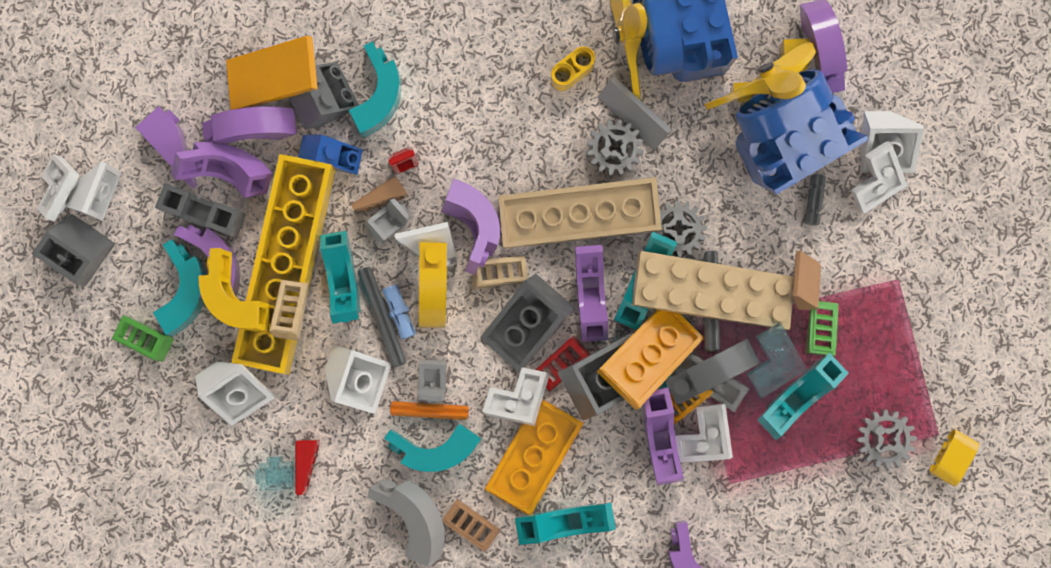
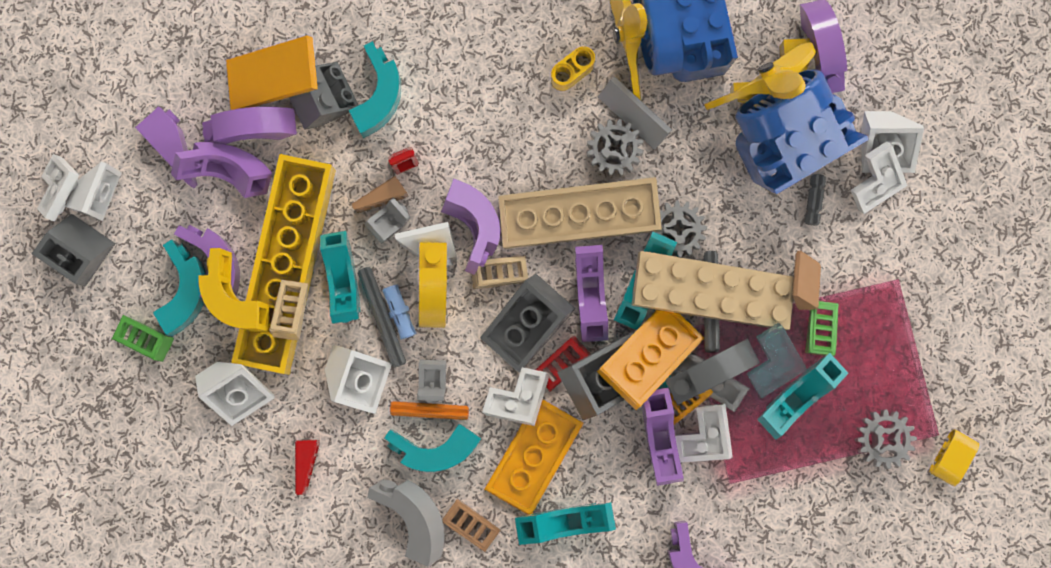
(200, 211): dark grey arch -> none
(275, 474): clear light blue brick -> none
(331, 151): blue slope -> none

